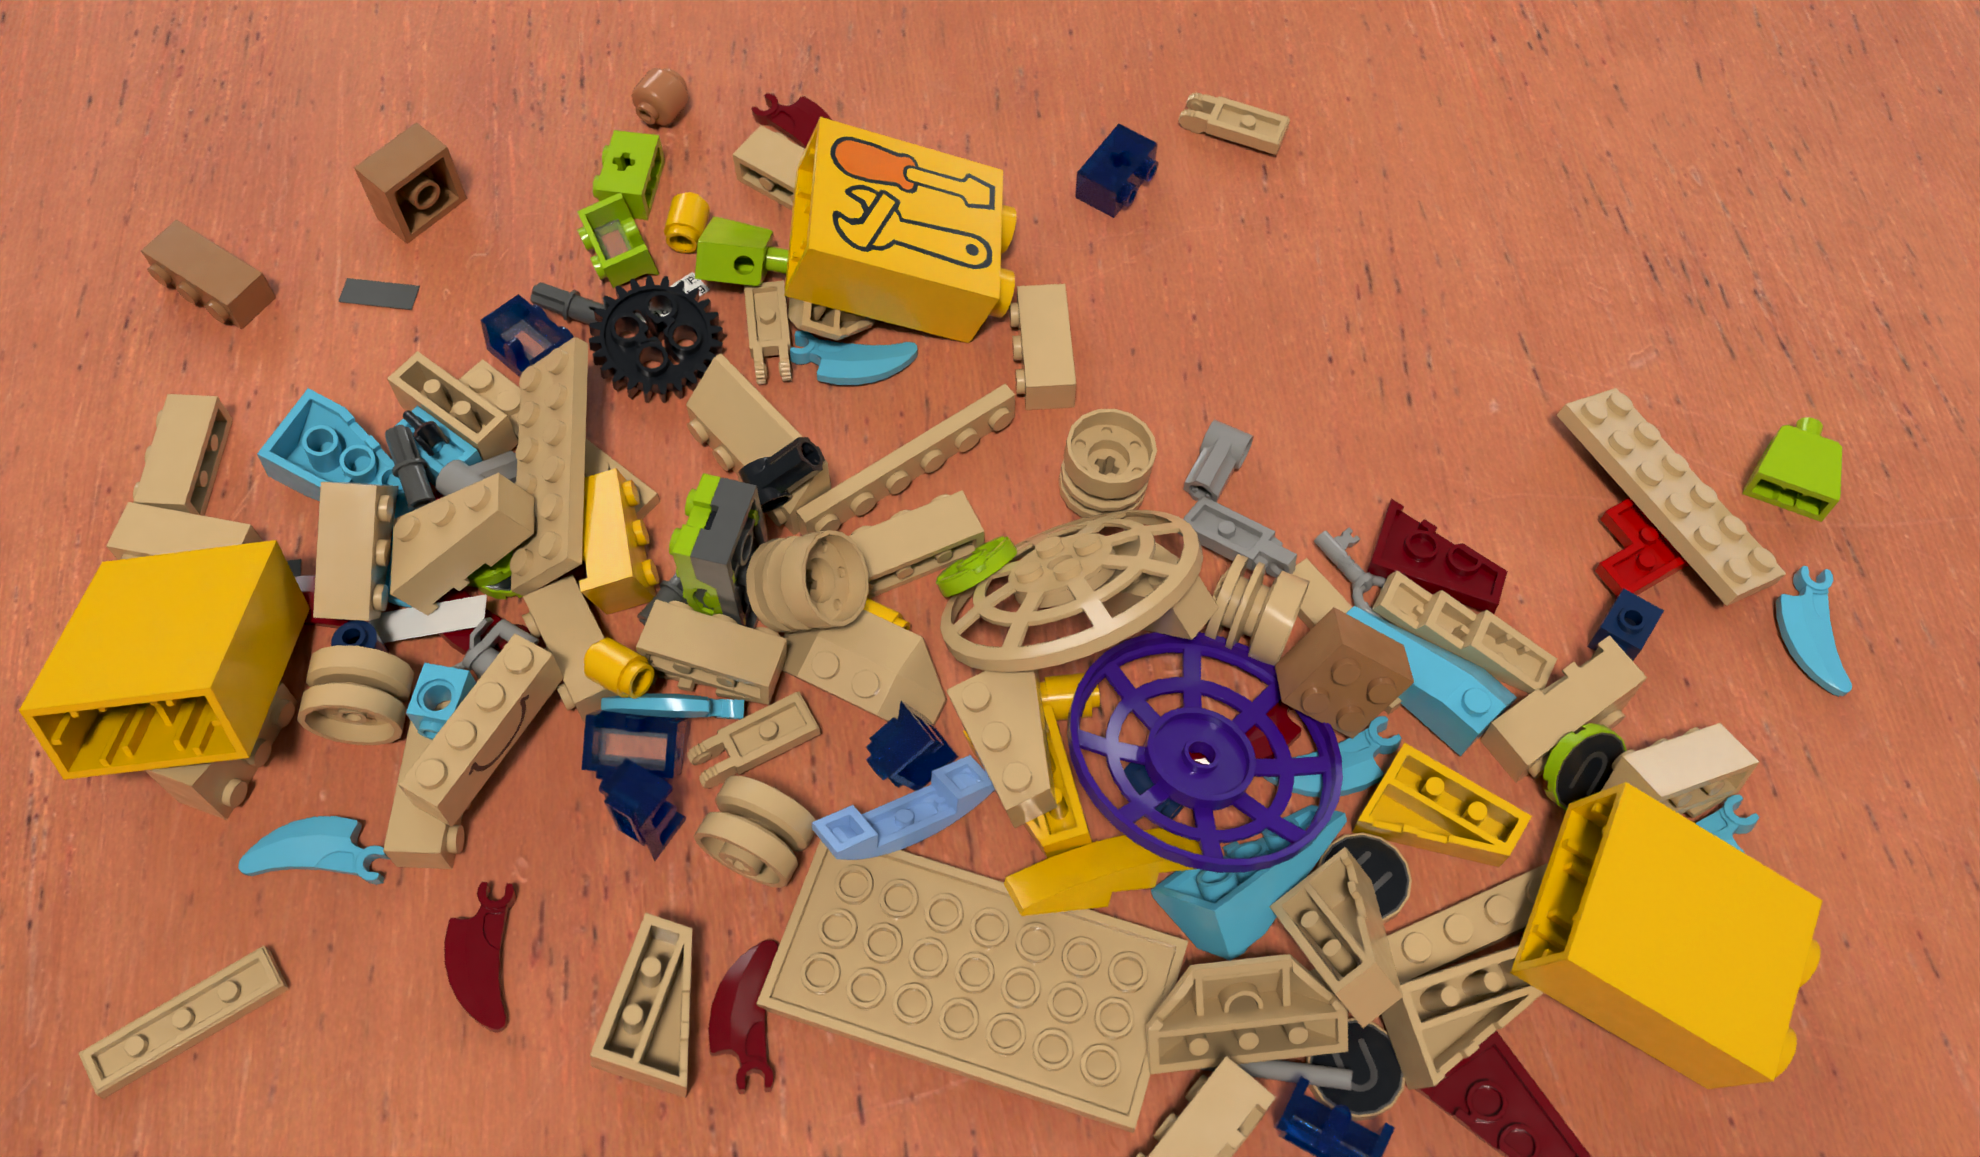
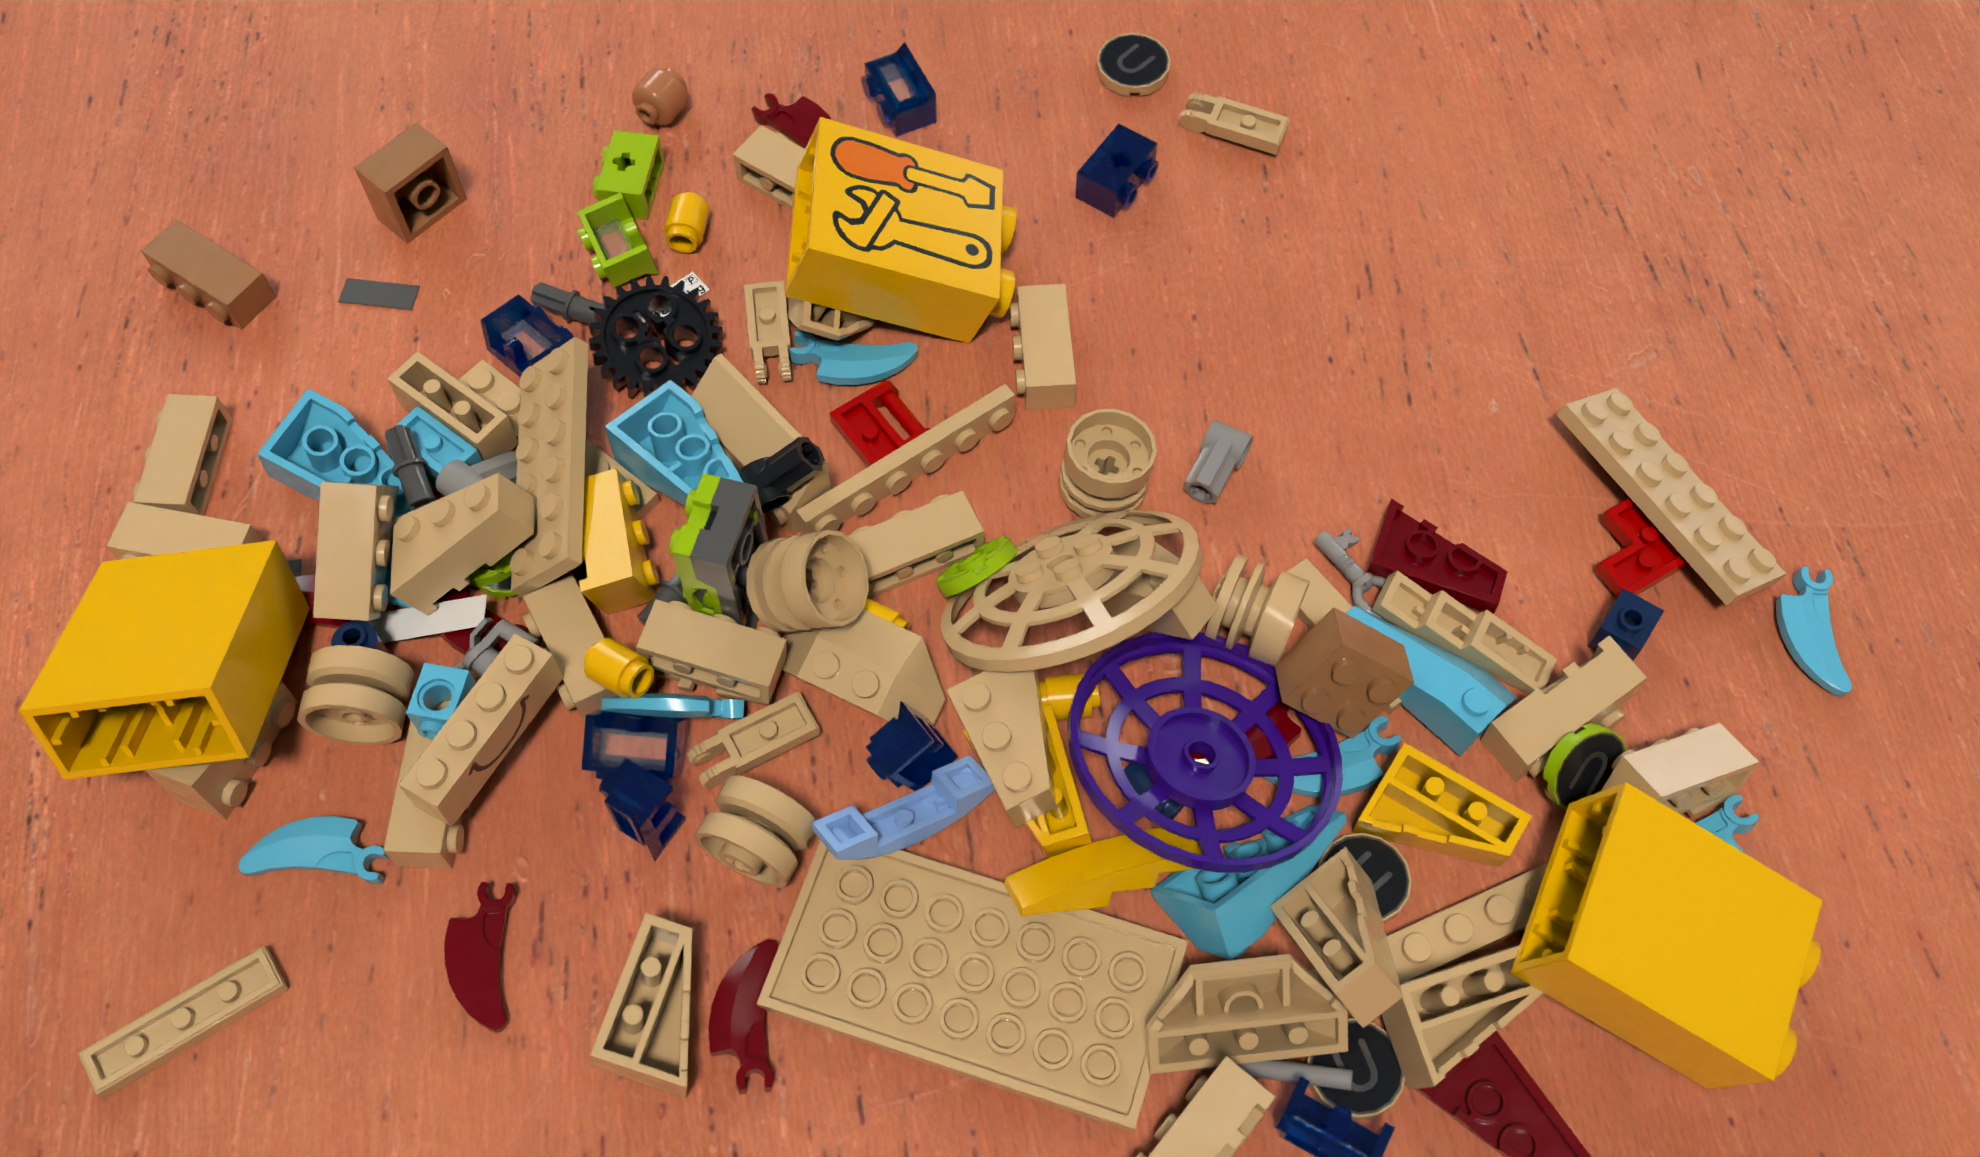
(427, 433): black hand -> none
(668, 443): none -> medium azure wedge
(737, 253): lime torso -> none
(868, 429): none -> red plate
(900, 91): none -> clear blue window
(1133, 64): none -> tile
(1235, 534): light grey hinge -> none
(1799, 471): lime torso -> none

